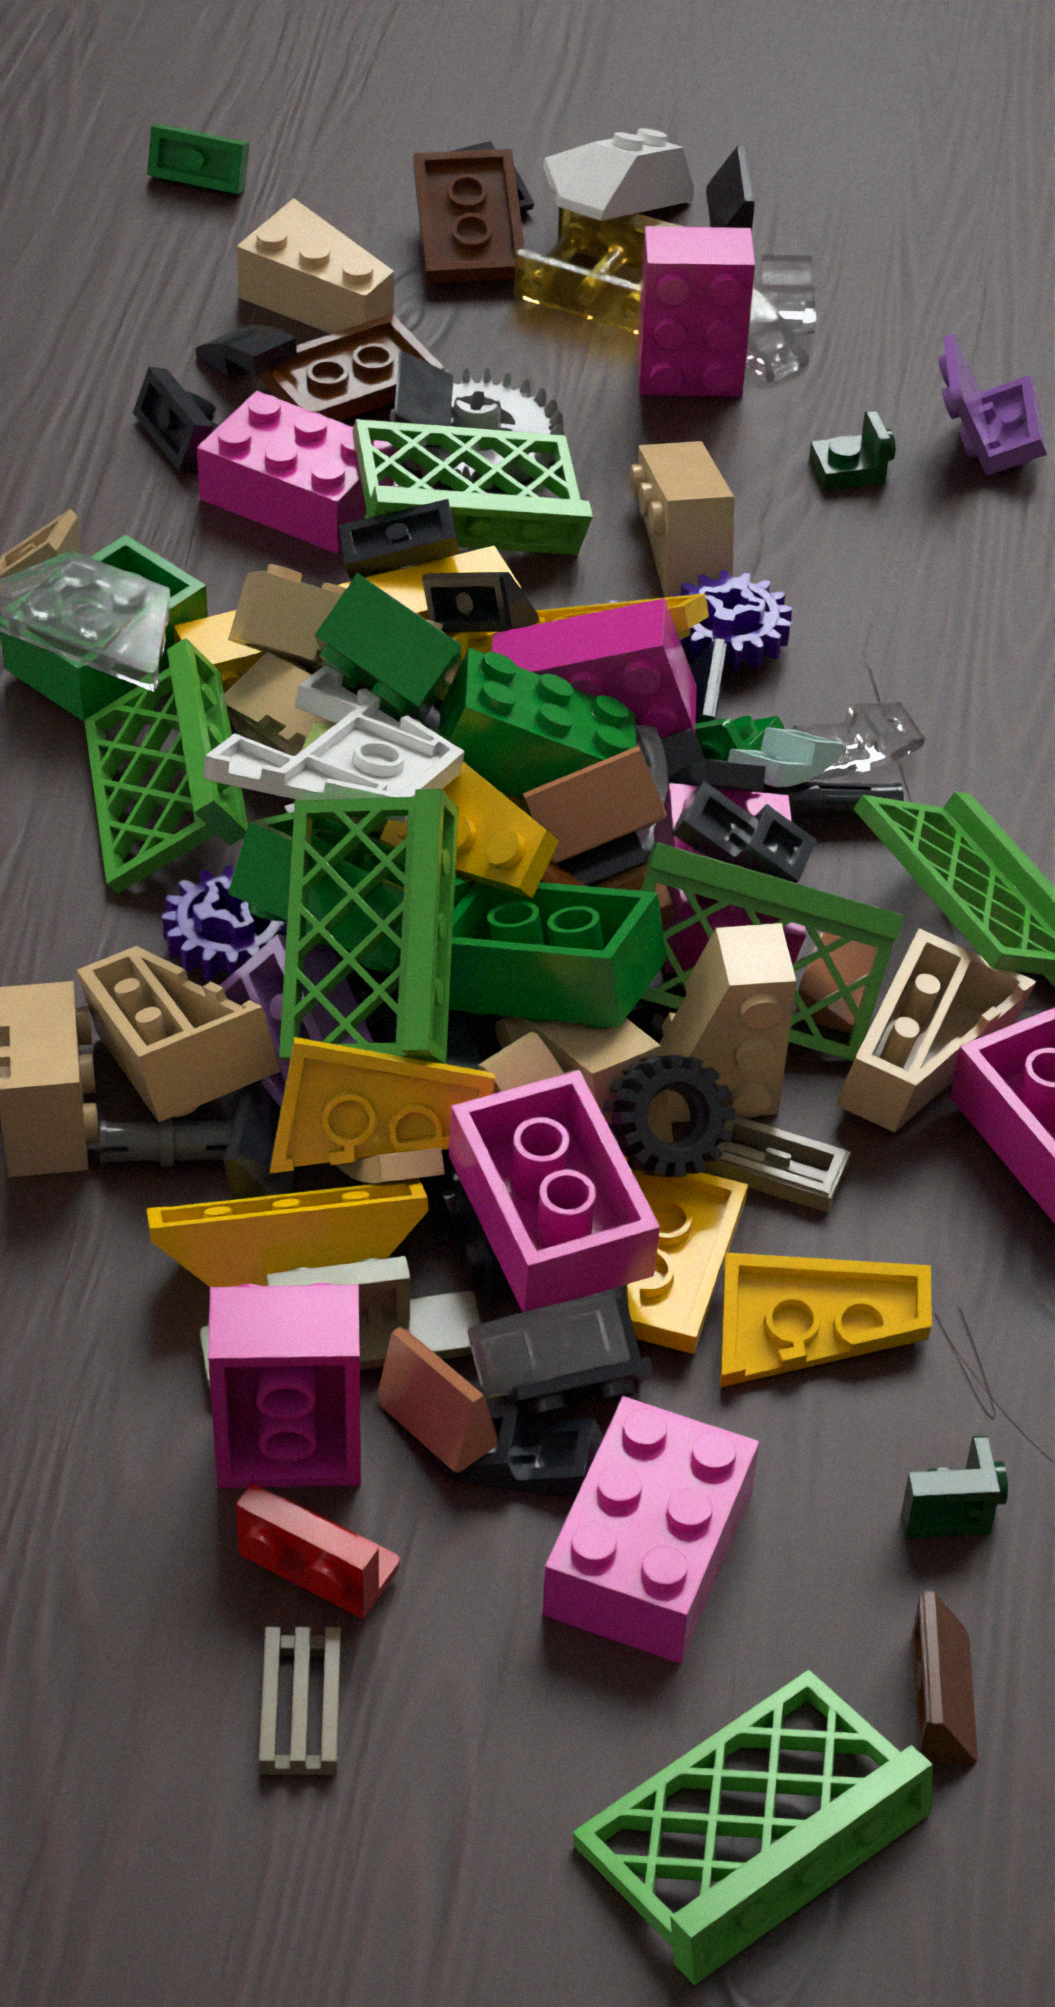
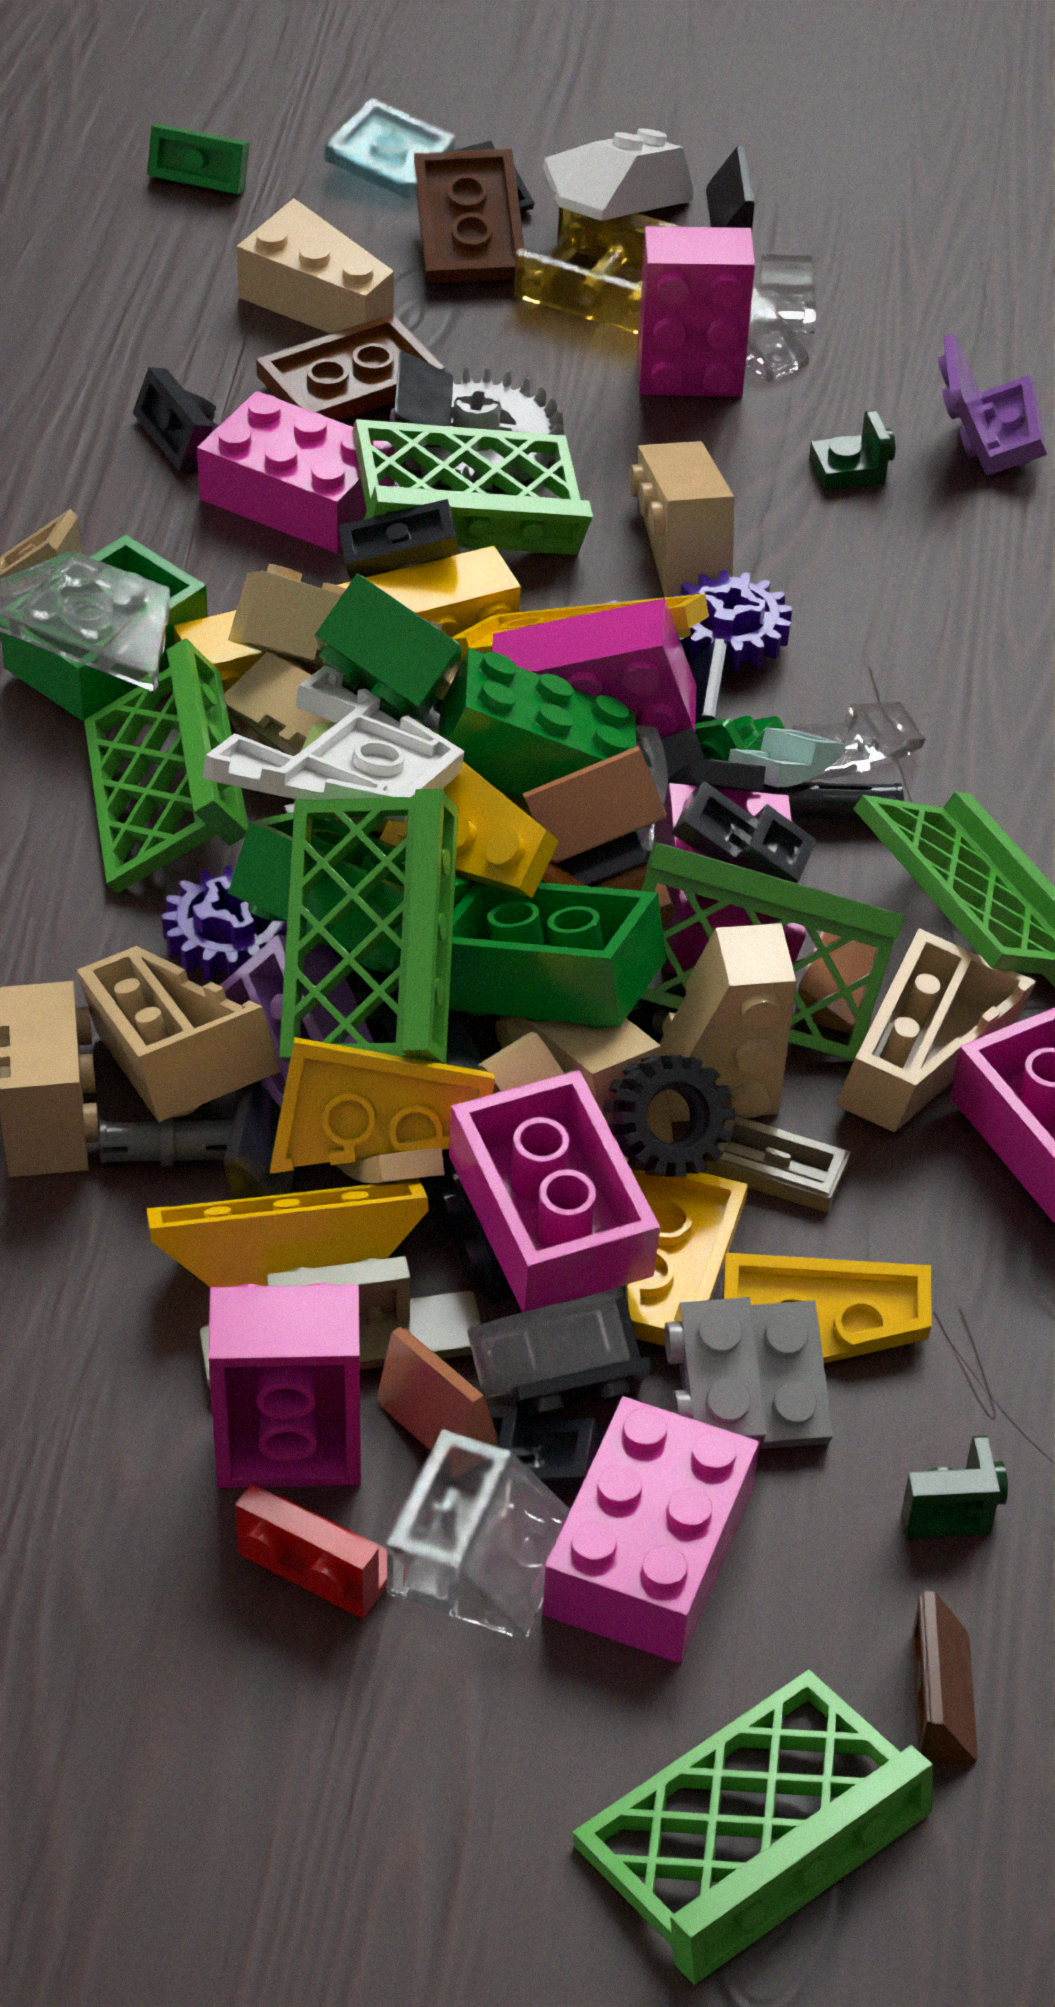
(249, 348): black slope -> none
(301, 1646): dark tan tile -> none
(381, 146): none -> clear light blue plate
(476, 1537): none -> clear slope
(477, 602): black slope -> none
(751, 1369): none -> light grey plate

